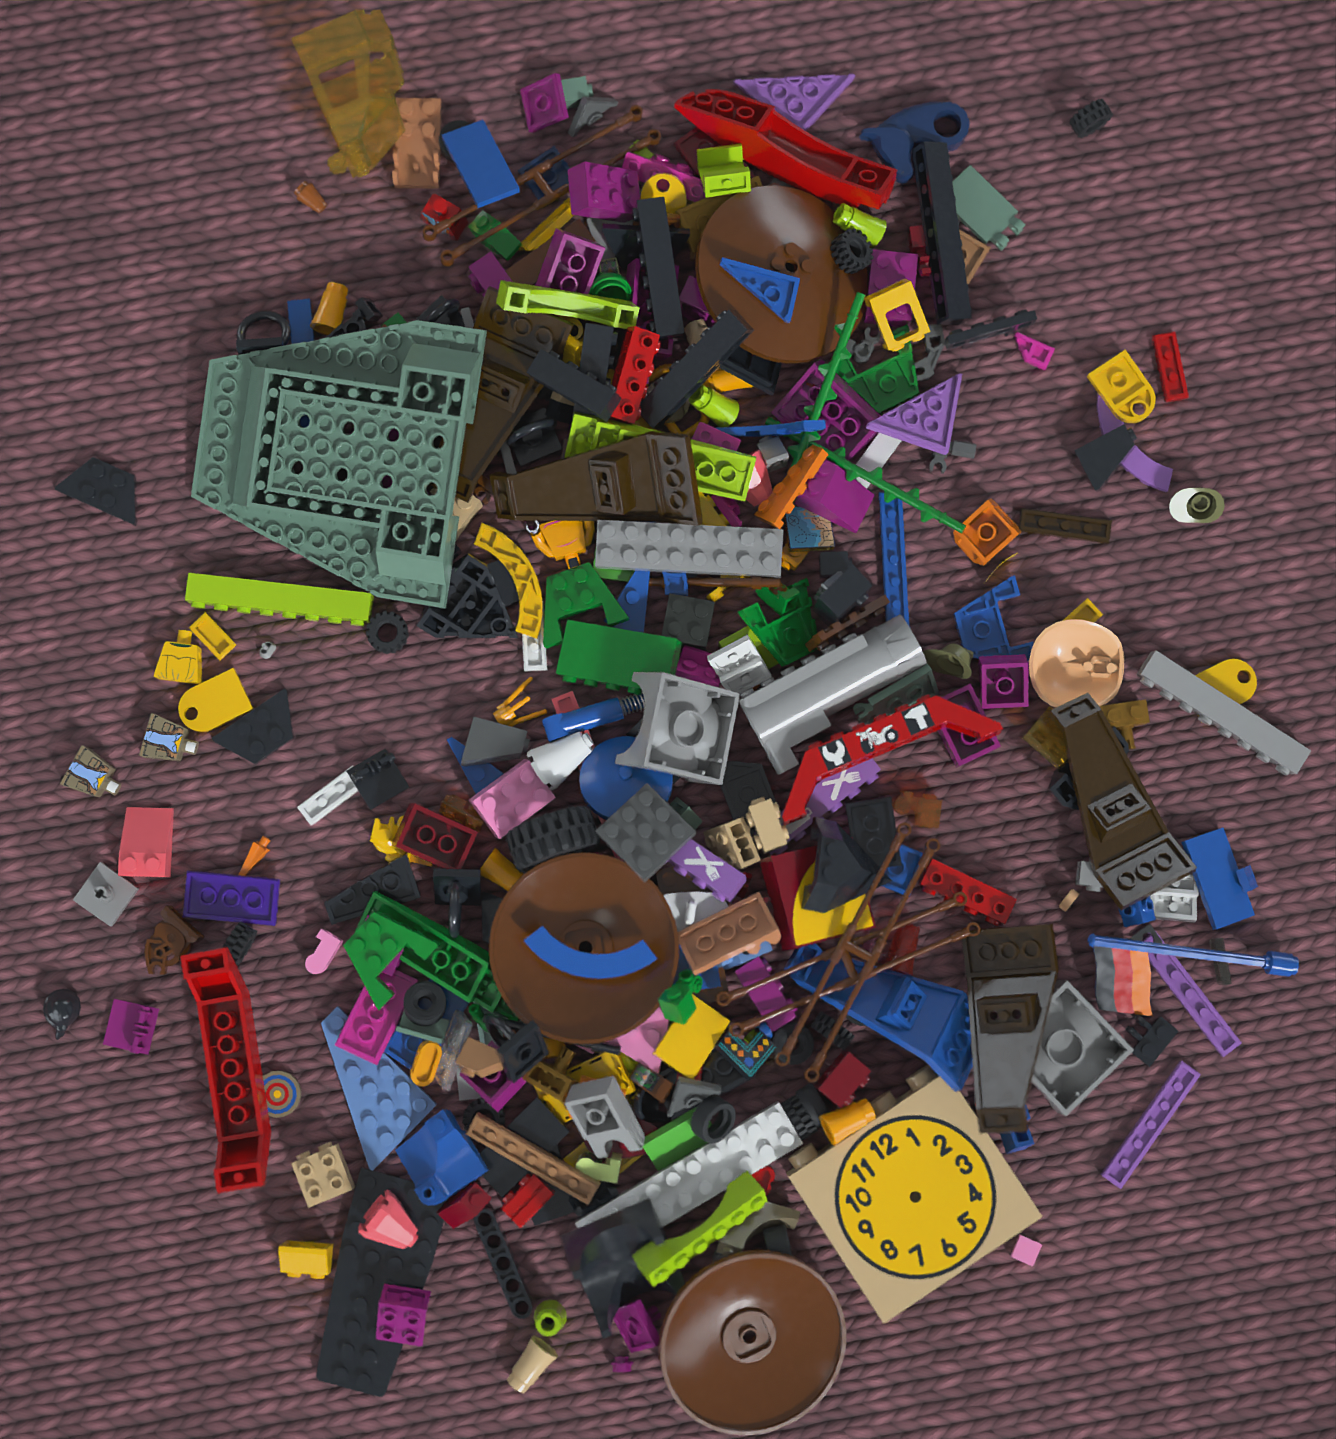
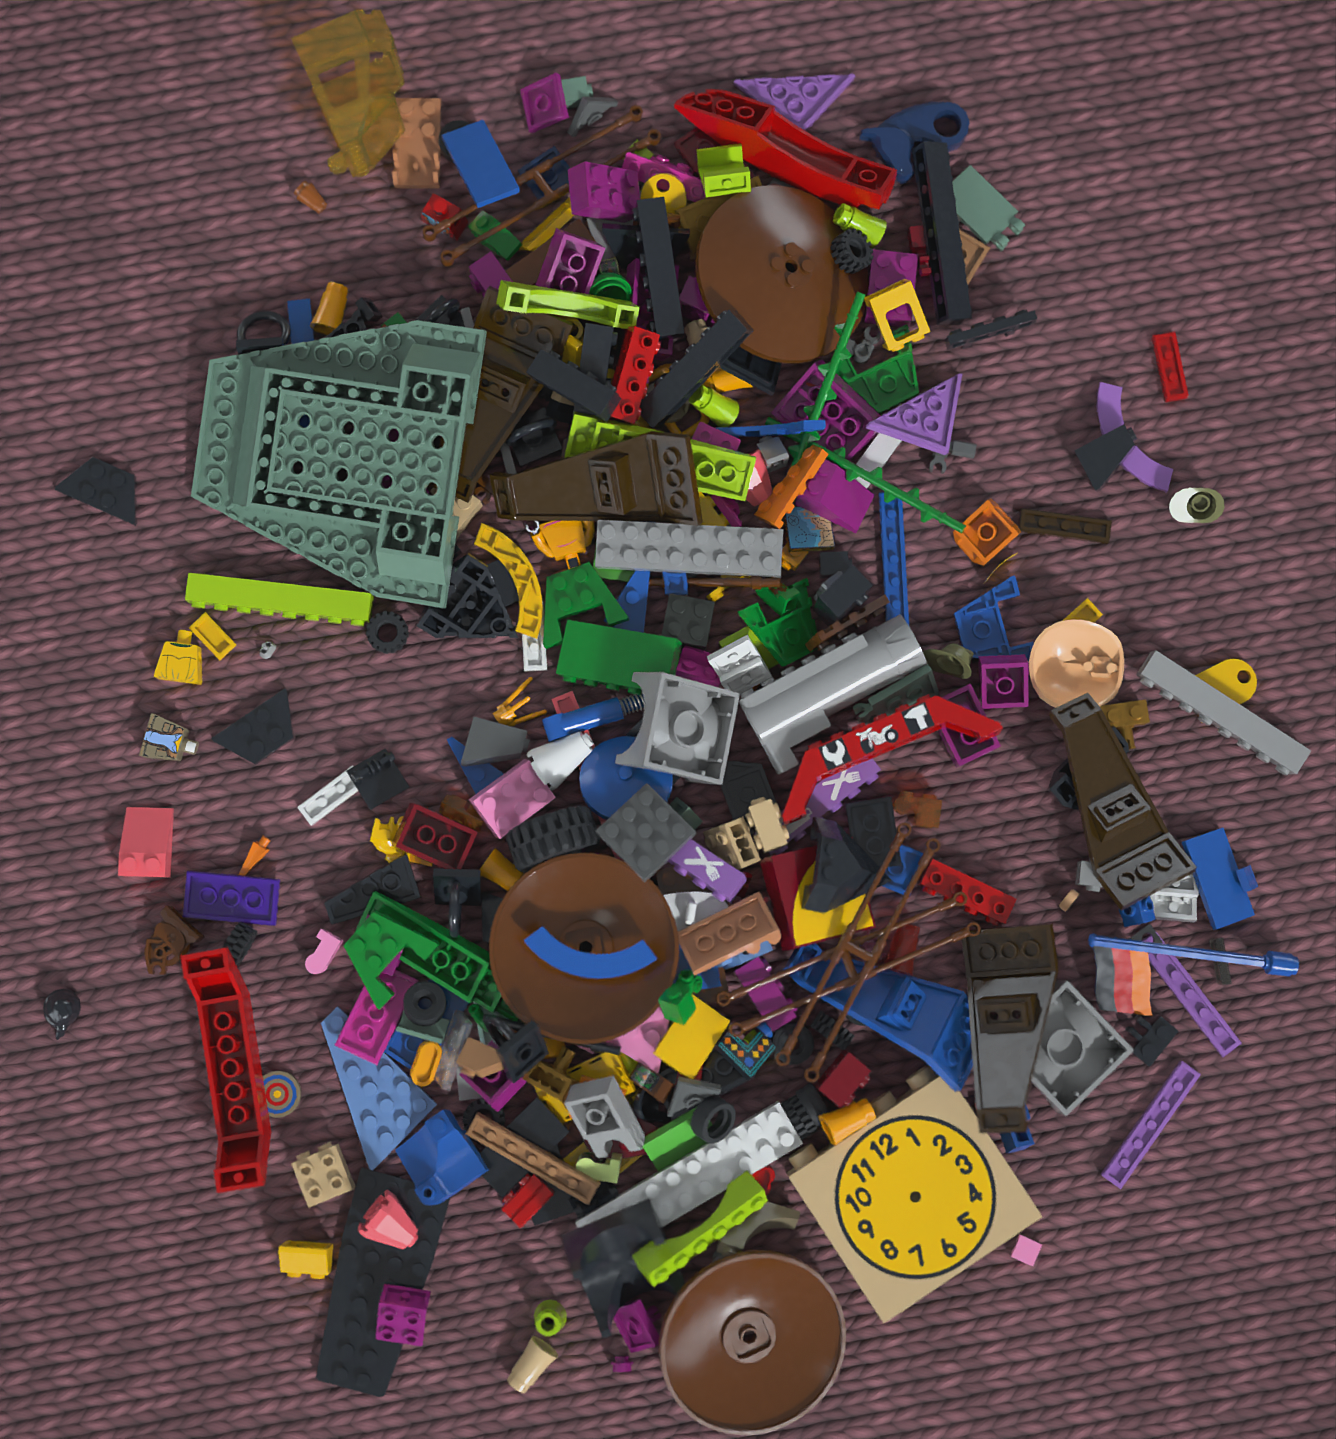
(91, 774): torso -> none
(106, 894): light grey tile -> none
(131, 1026): magenta hinge -> none
(216, 701): yellow tile -> none
(464, 1205): dark red slope -> none
(510, 1272): black beam -> none
(770, 287): blue wing -> none
(777, 1239): black tyre -> none
(928, 364): dark grey piece -> none
(1034, 351): dark pink tile -> none
(1047, 739): clear yellow brick -> none
(1091, 118): black tyre -> none
(1122, 386): yellow tile -> none

